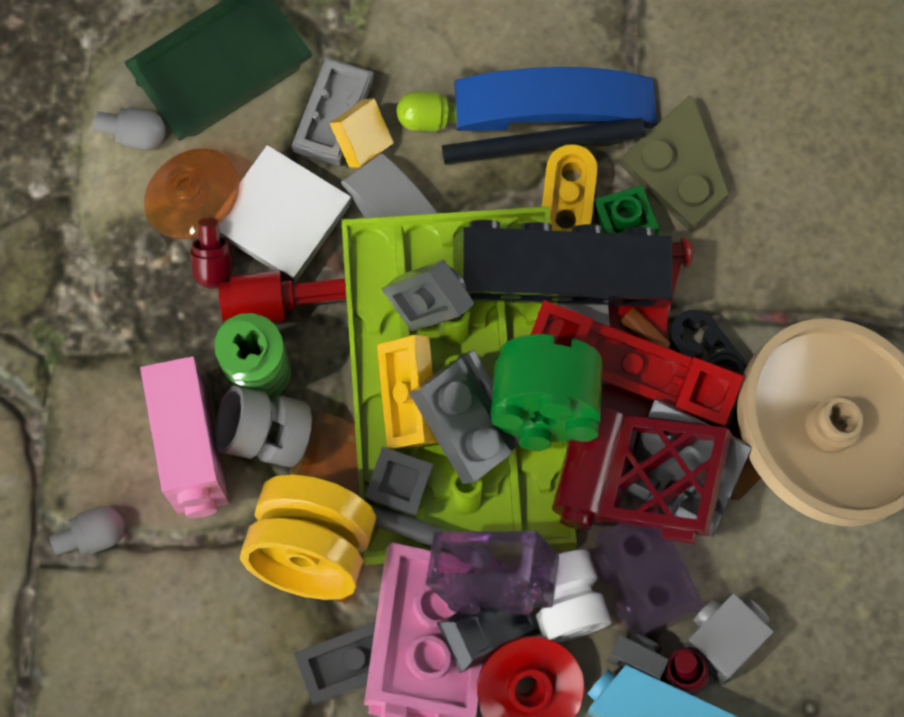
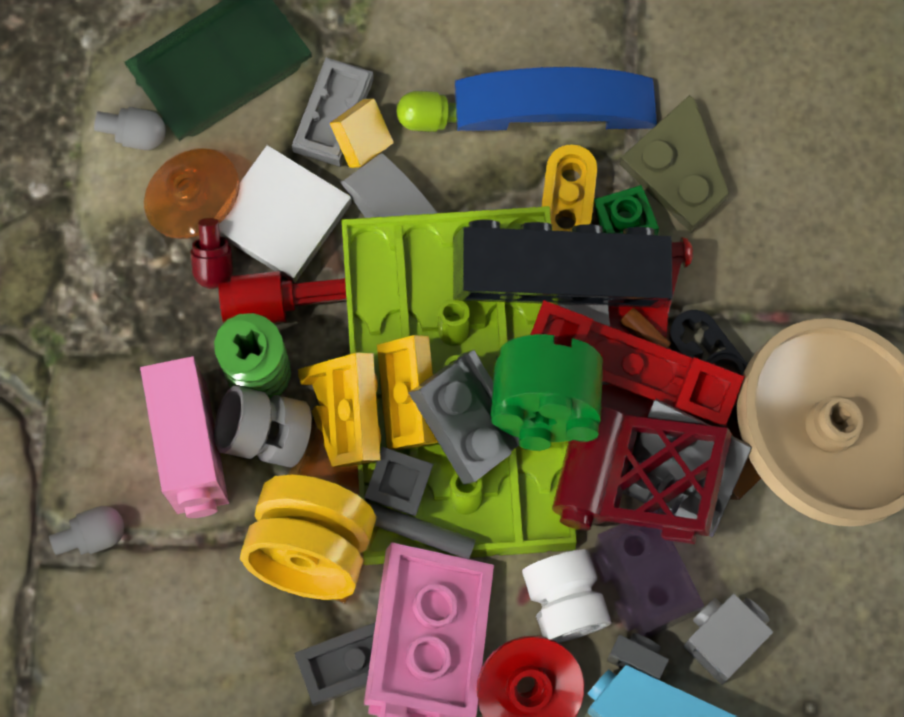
(347, 408): none -> yellow wing
(428, 295): dark grey plate -> none
(476, 636): black tile -> none
(493, 571): clear purple brick -> none
(543, 141): black bar -> none
(687, 671): dark red cylinder -> none

